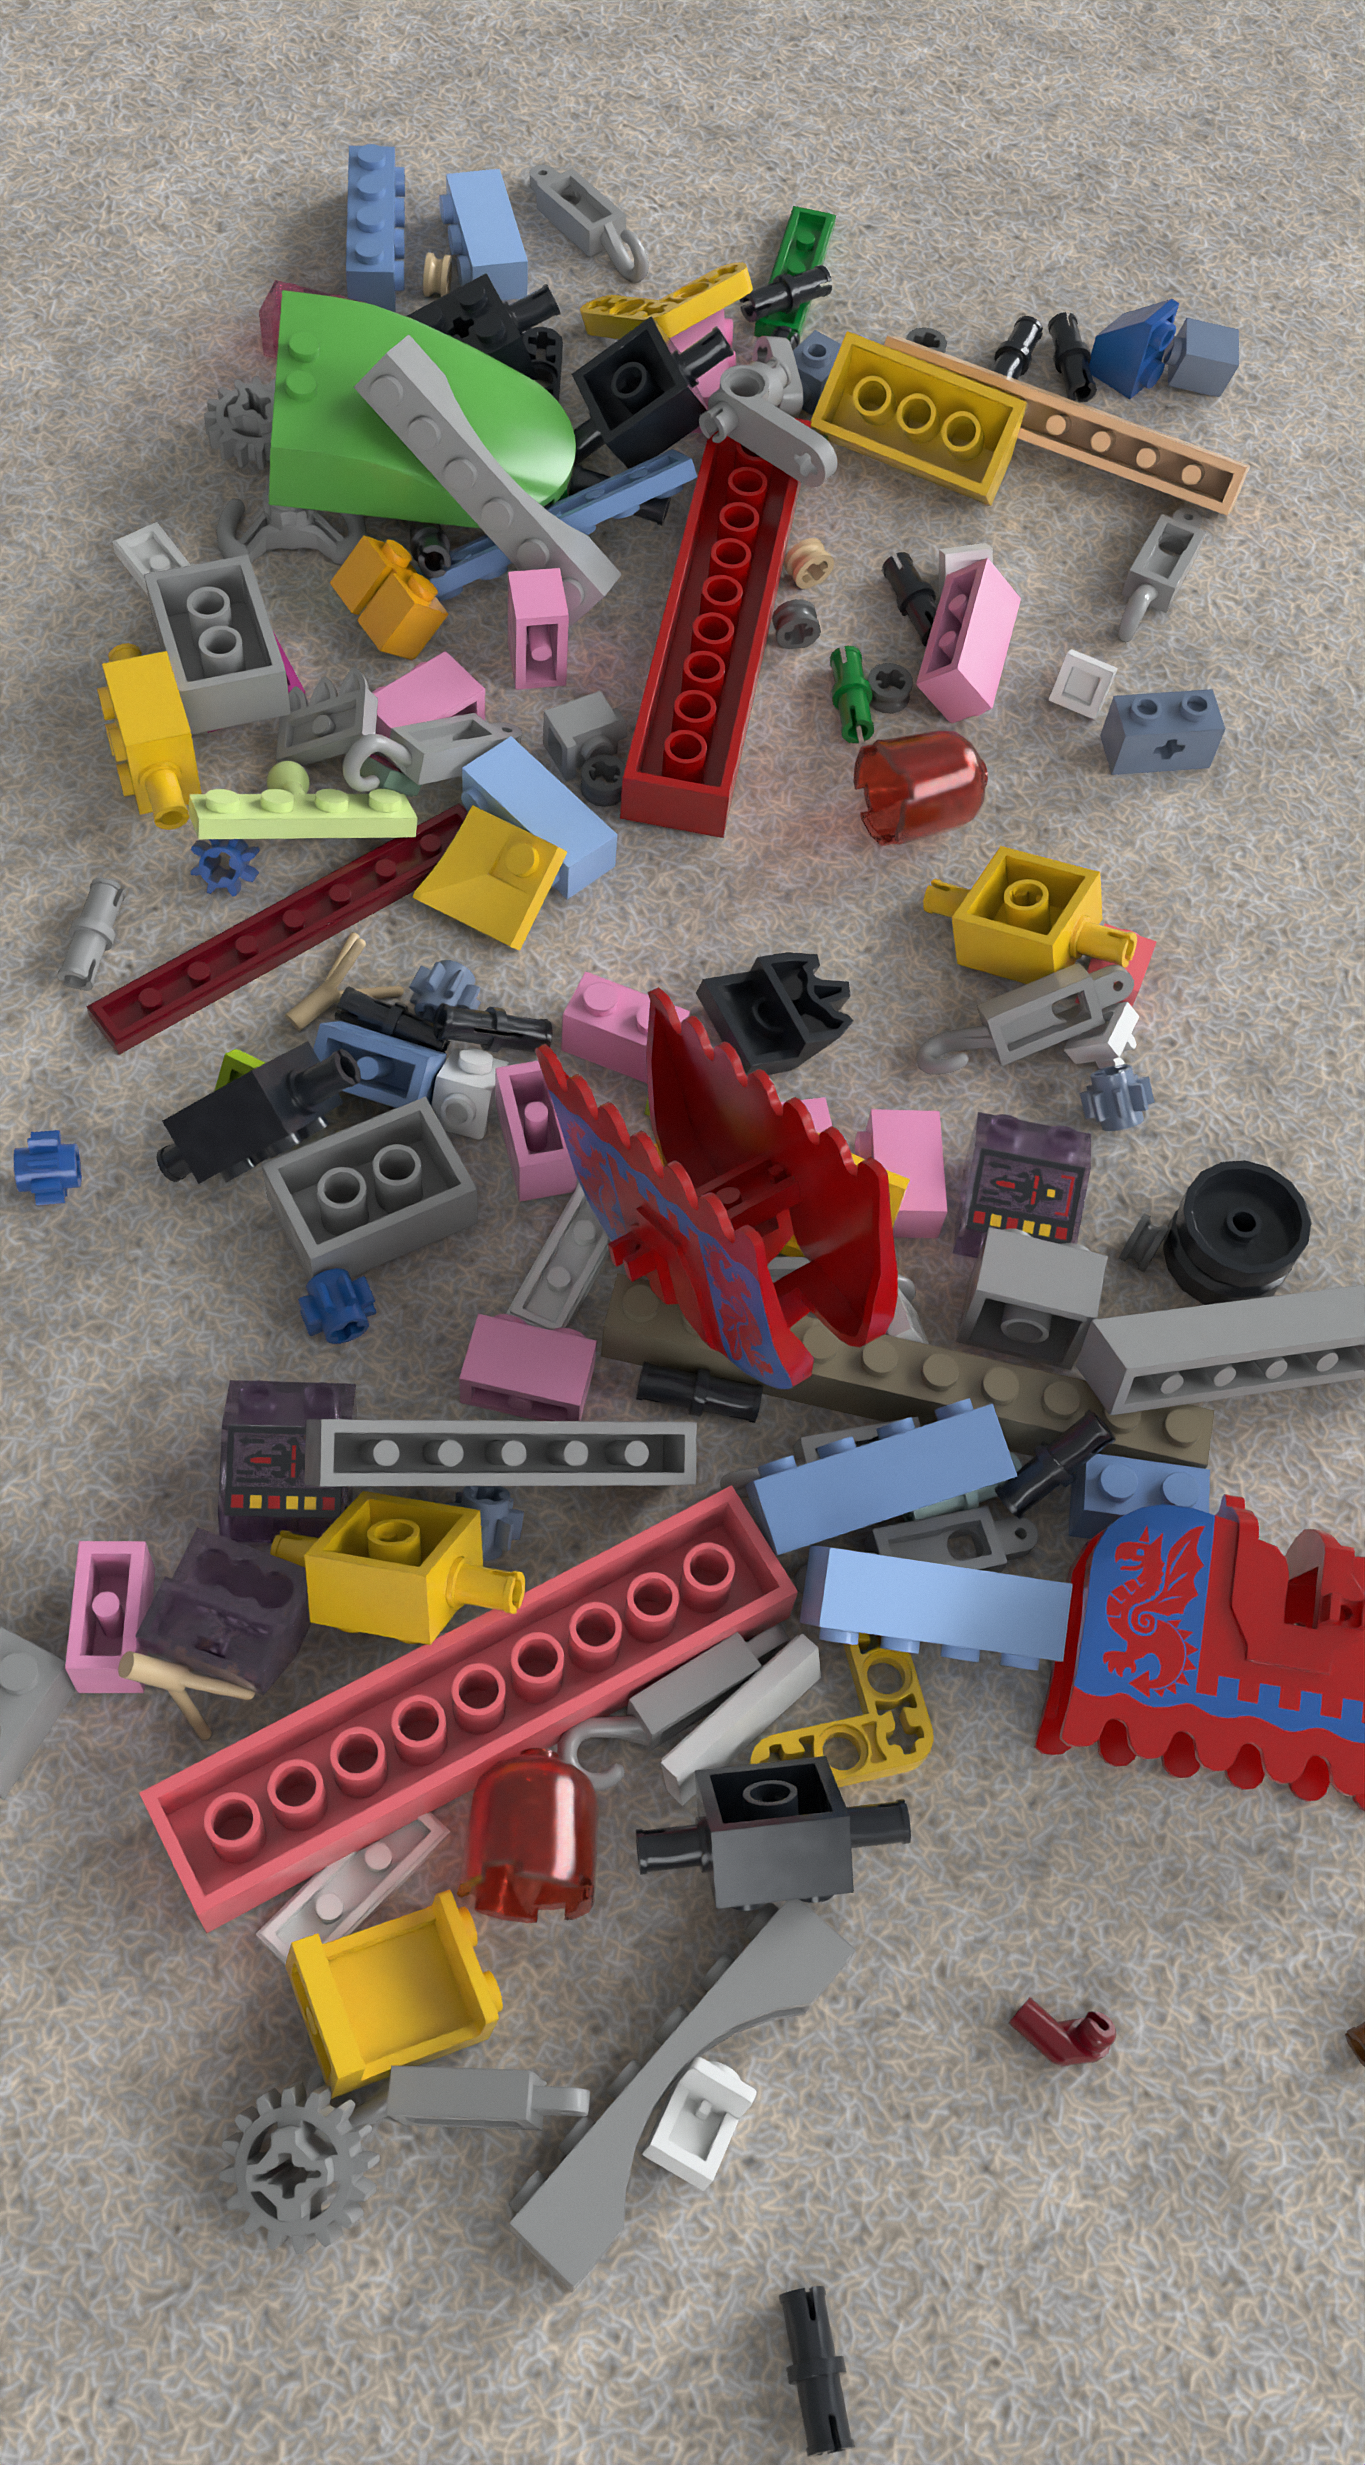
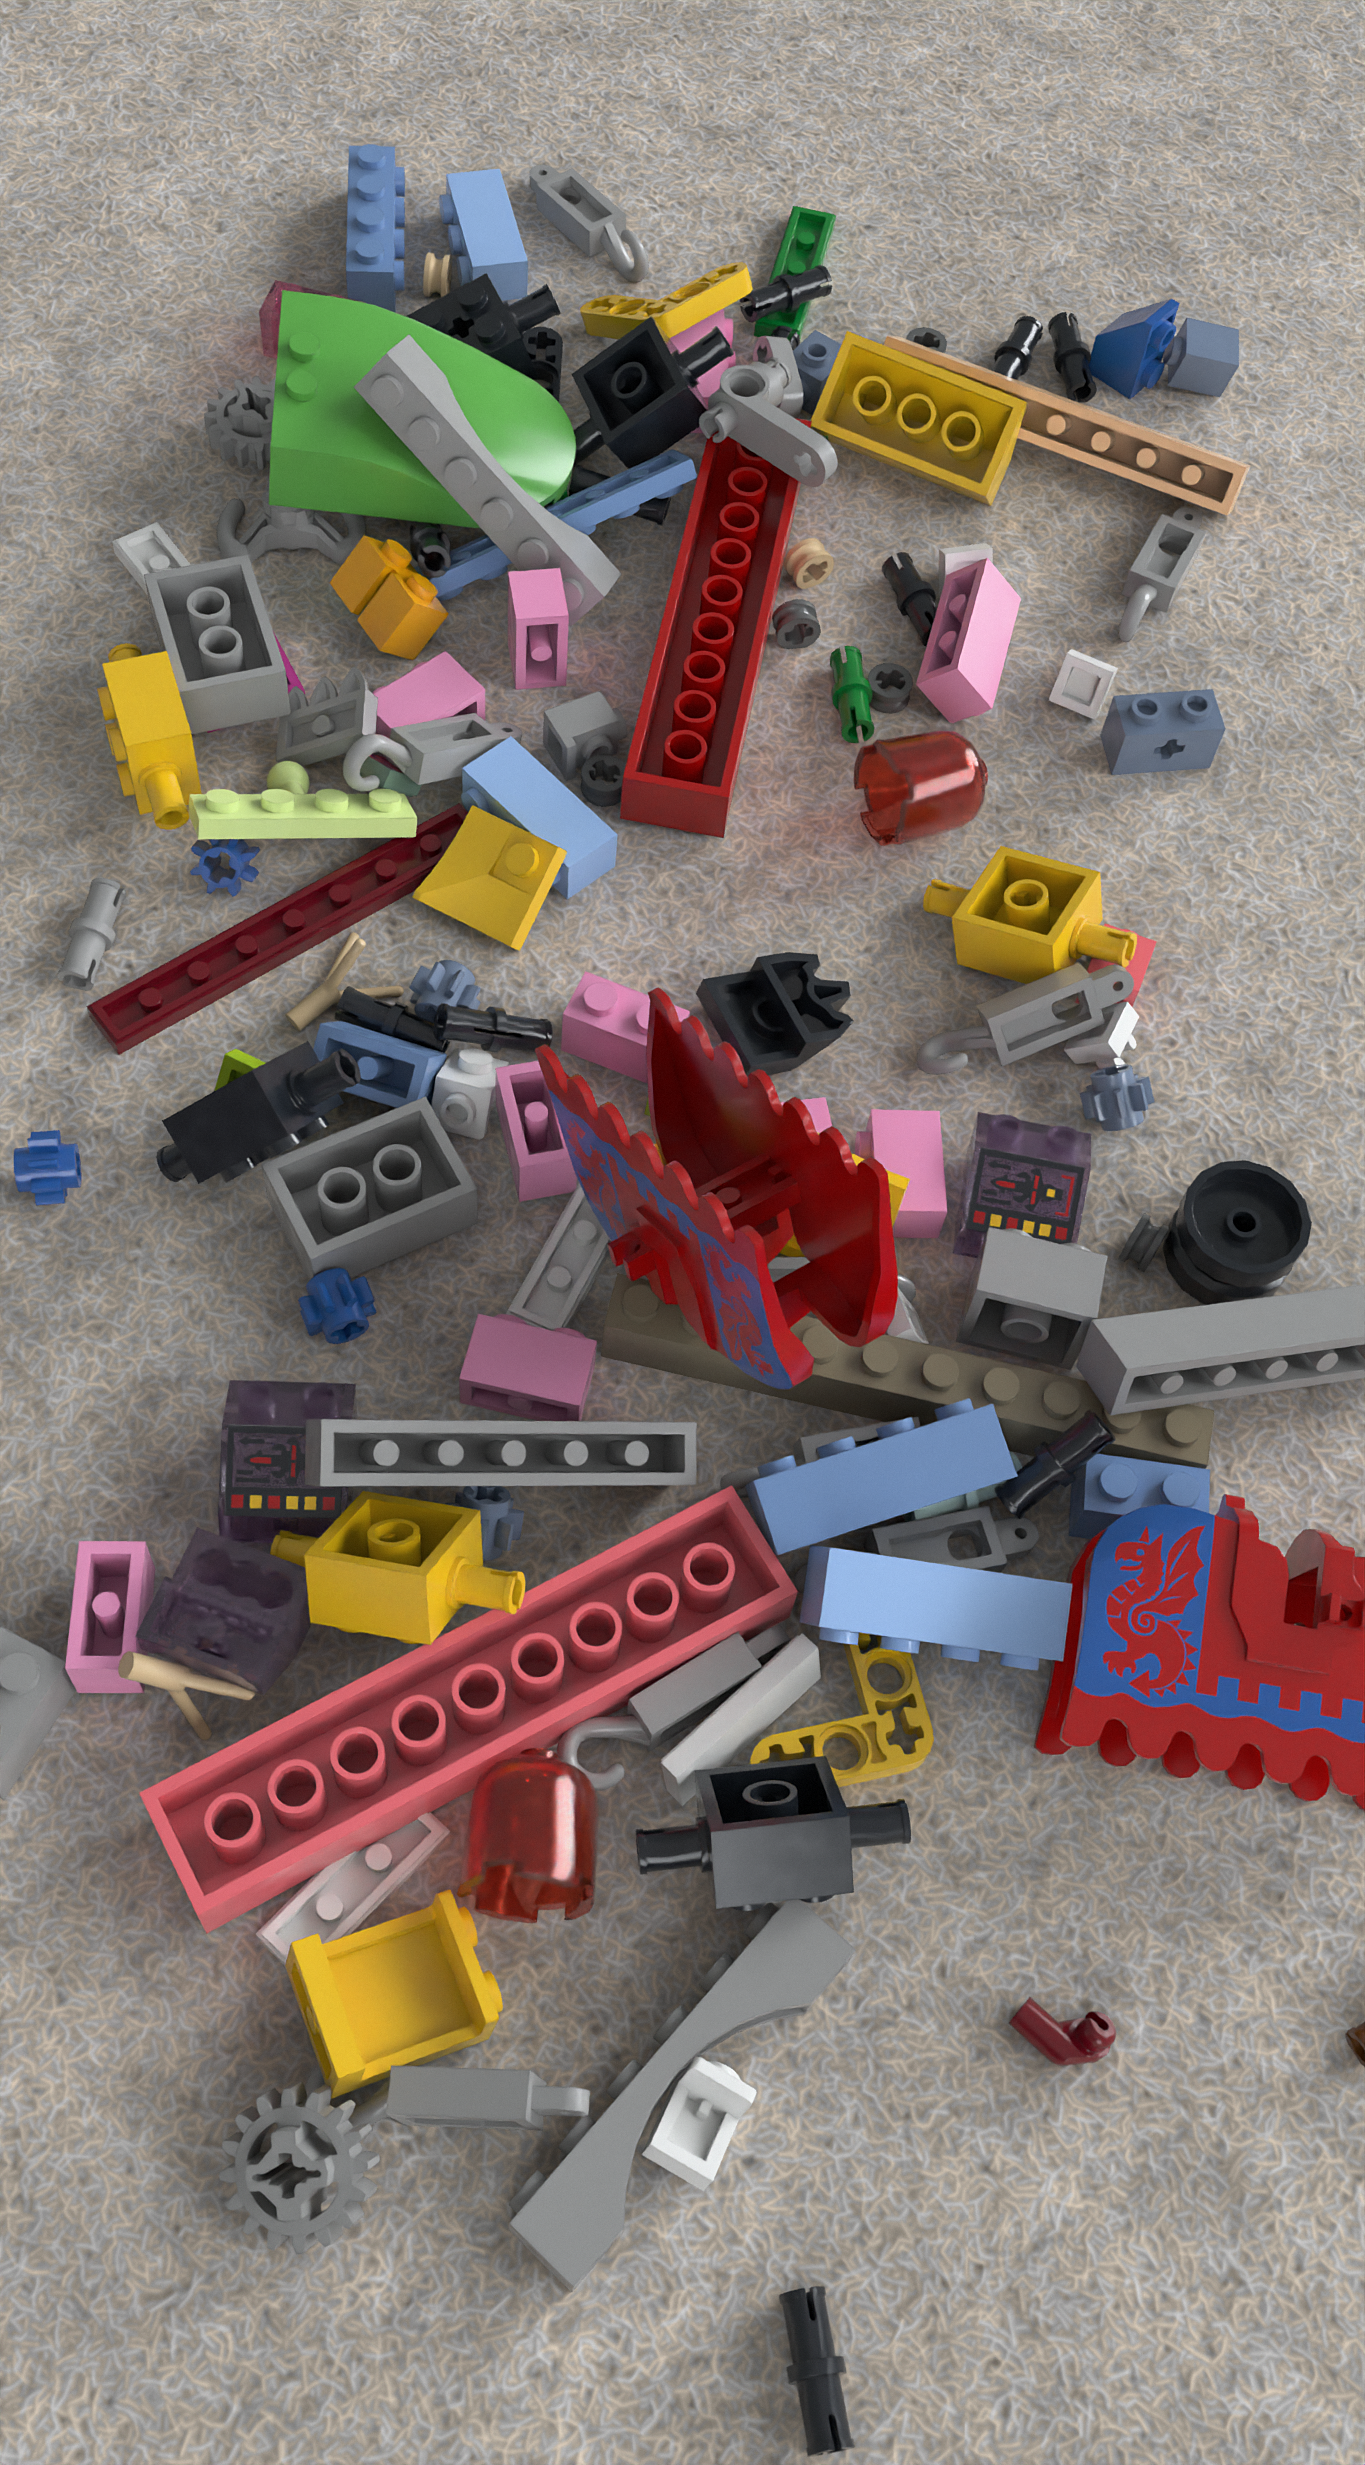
(699, 1392): black pin -> none

